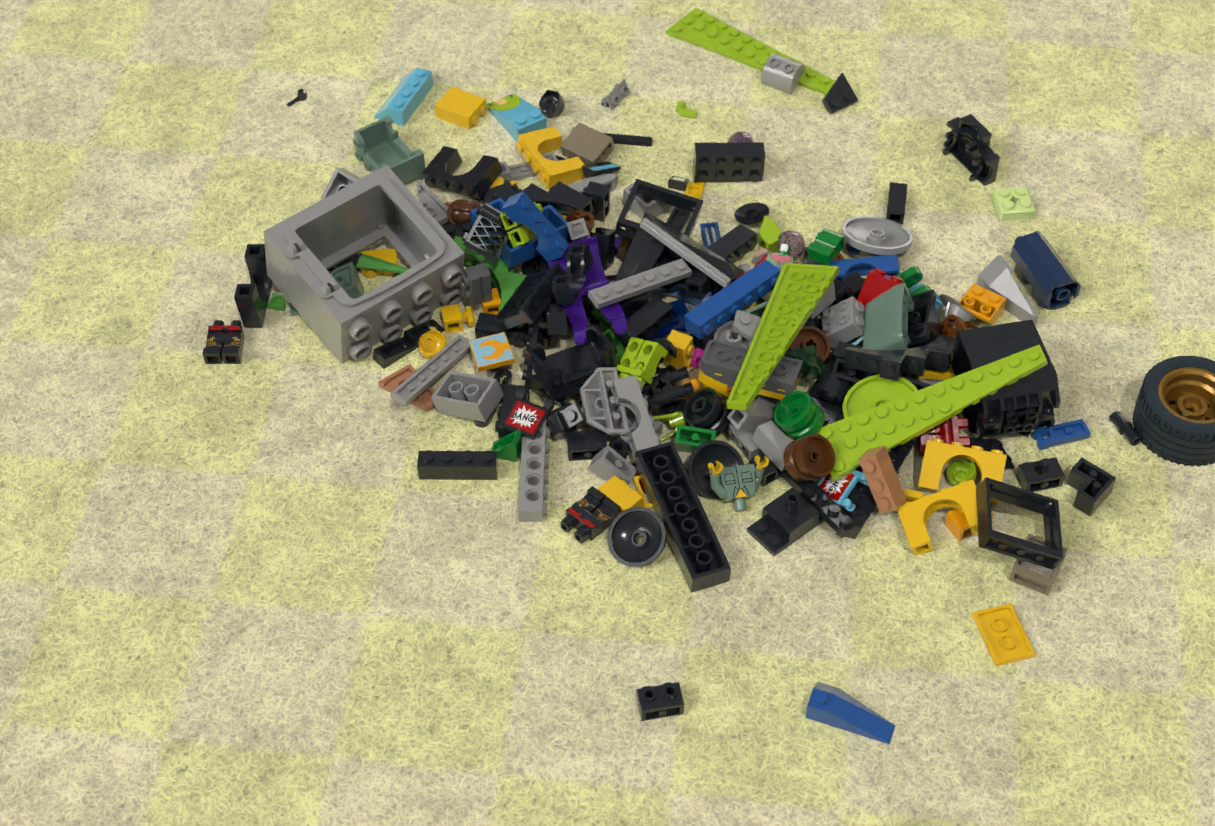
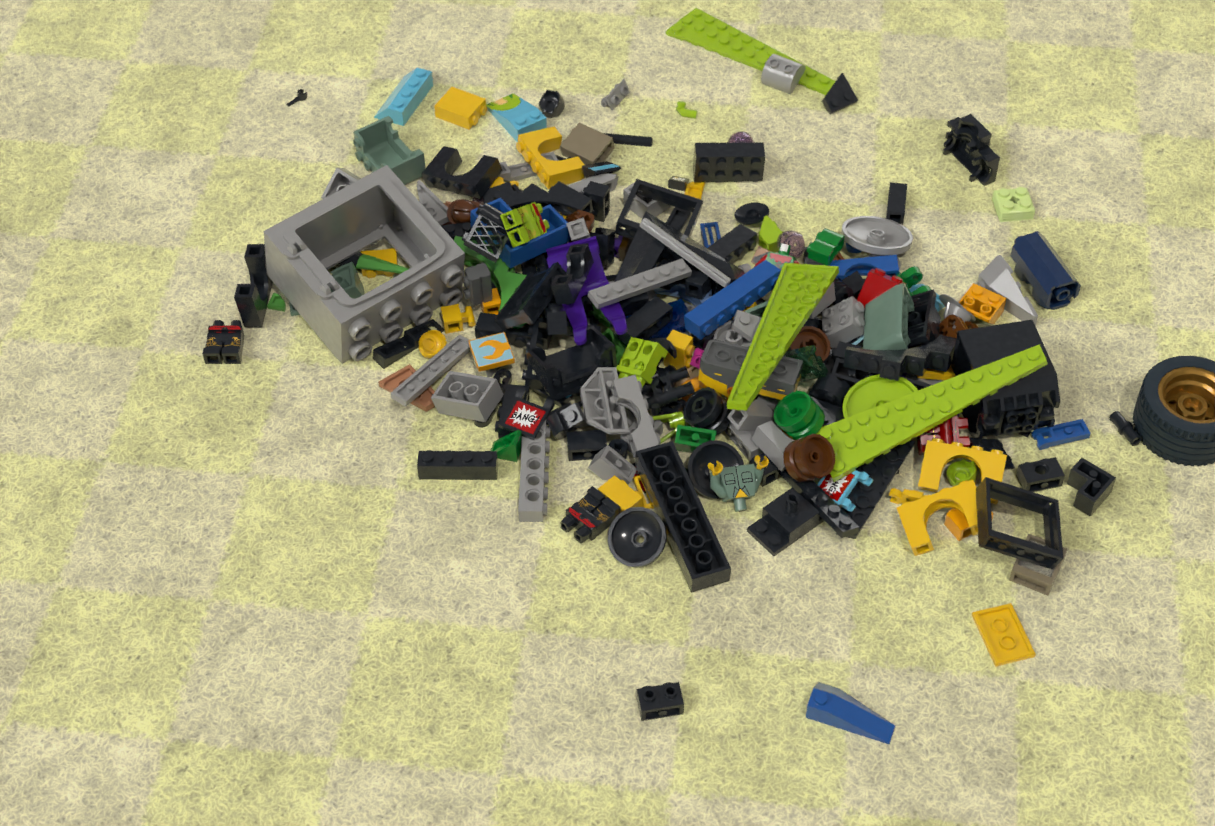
(524, 211): blue arch -> none
(882, 479): nougat brick -> none

